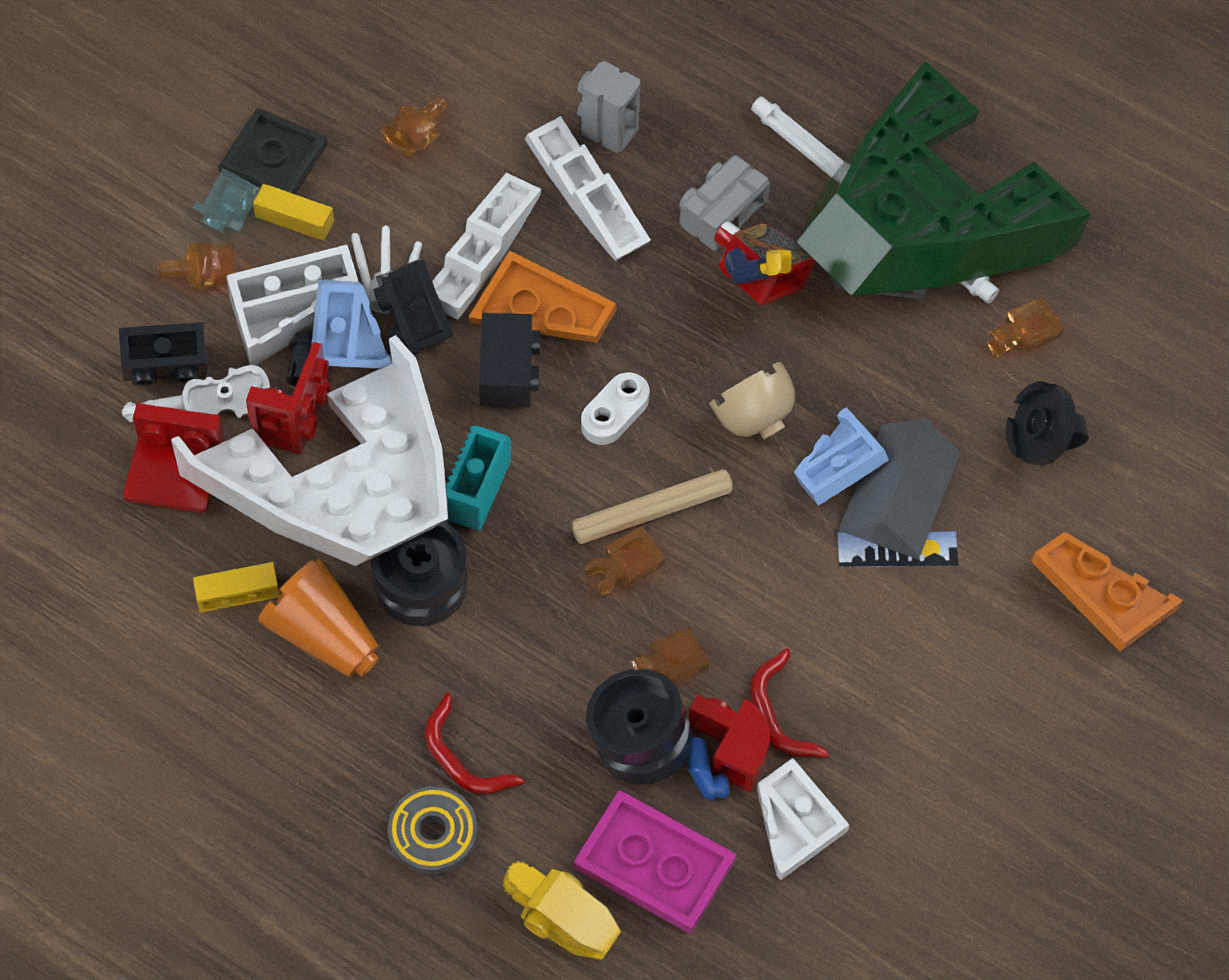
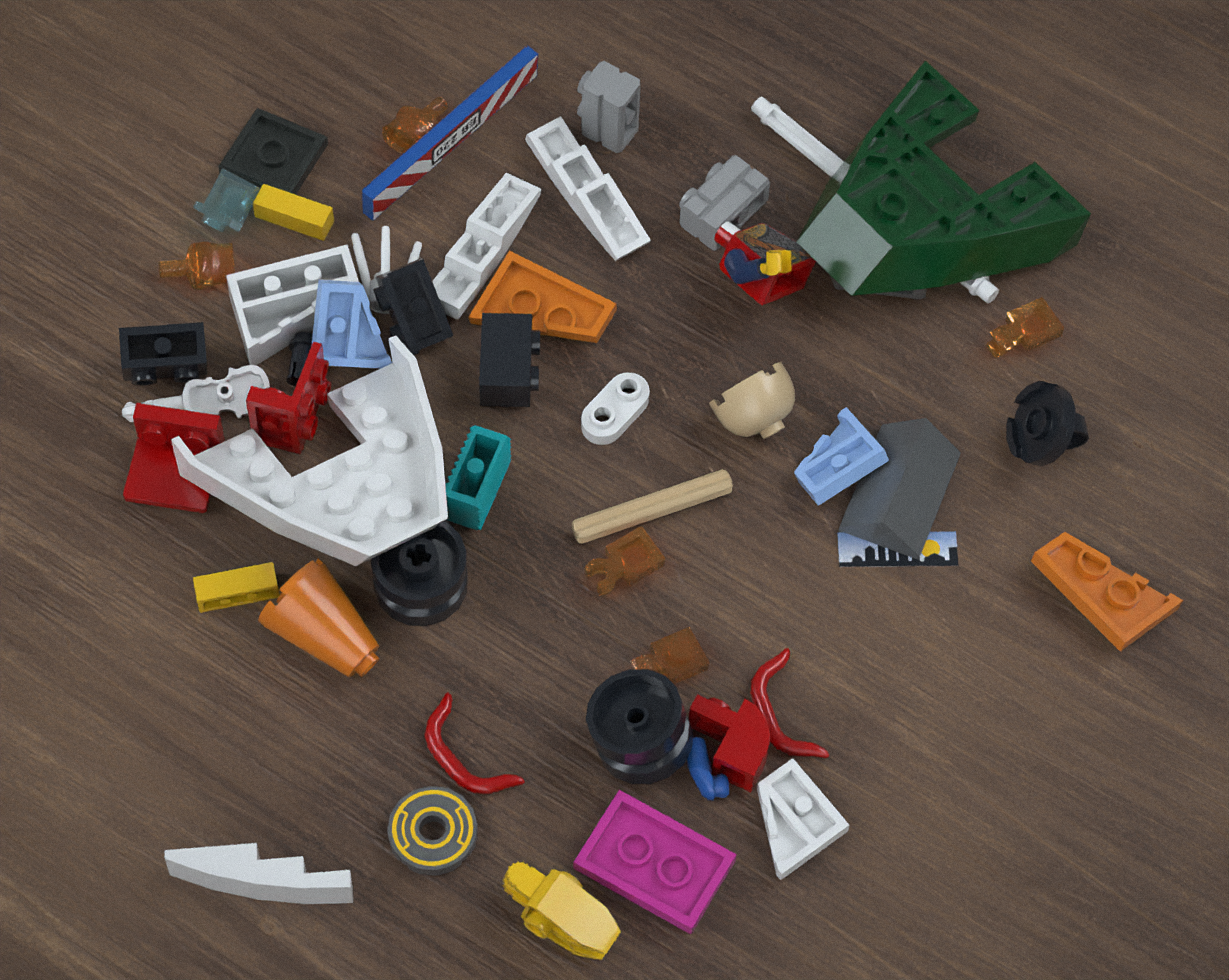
(242, 873): none -> white slope
(449, 133): none -> tile

